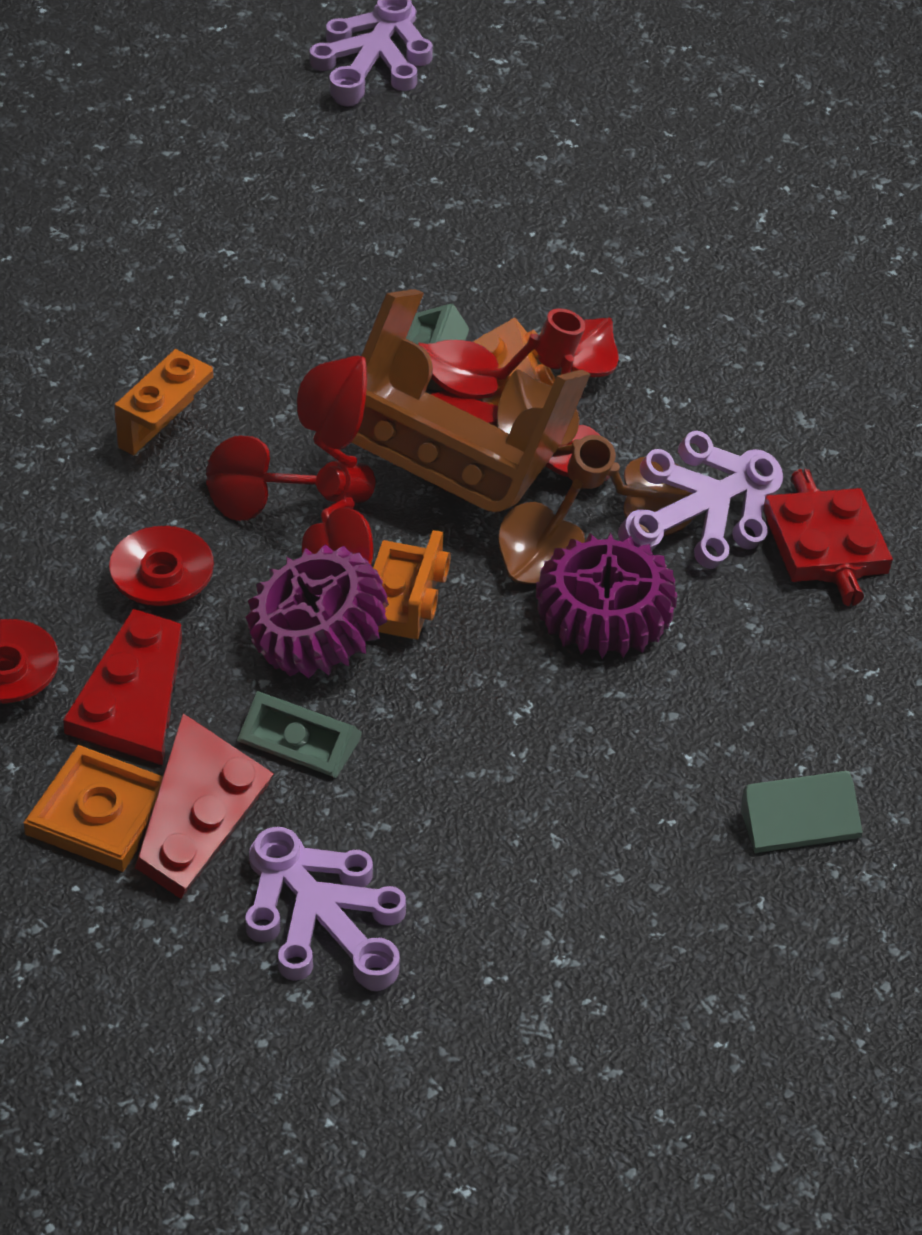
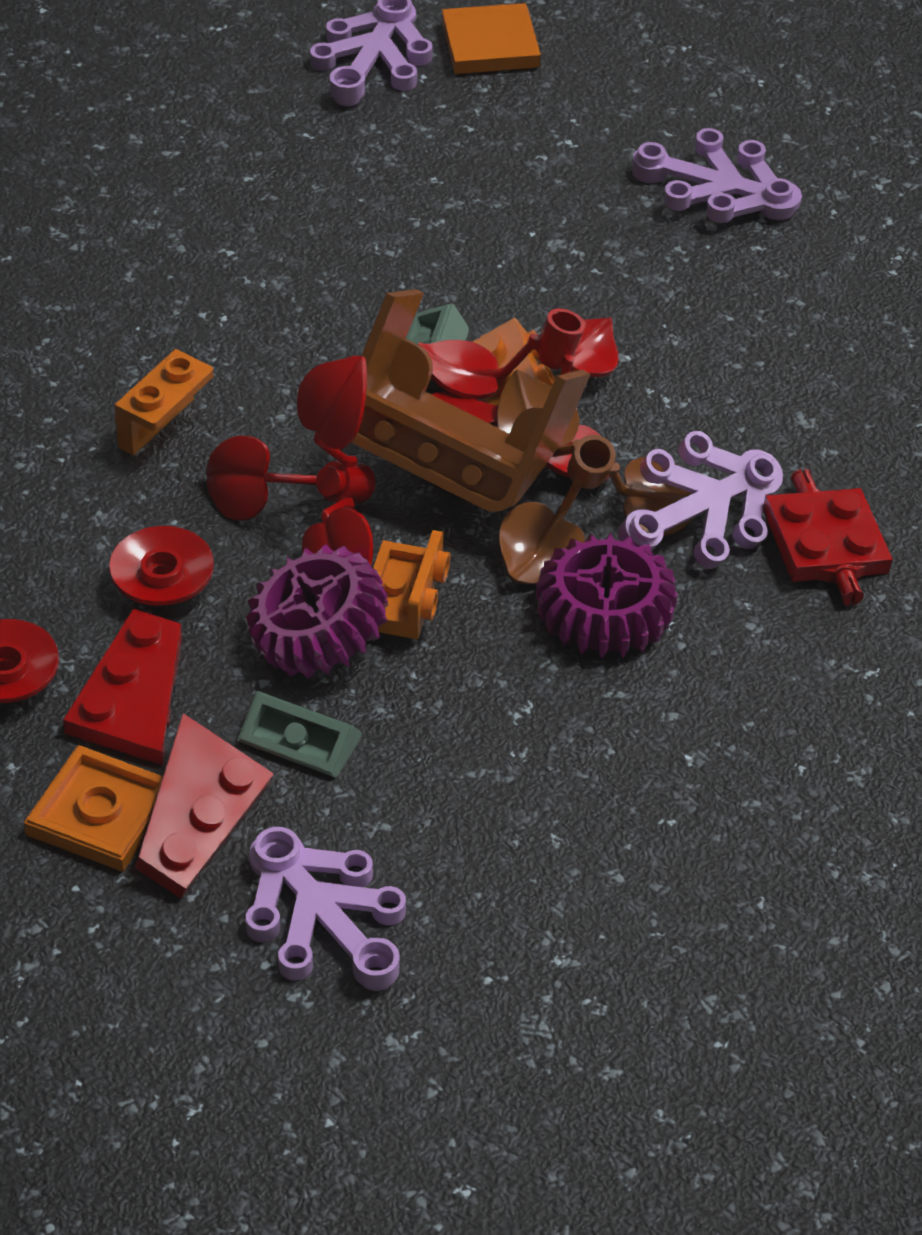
(490, 38): none -> orange tile
(768, 194): none -> lavender plant
(801, 811): sand green slope -> none

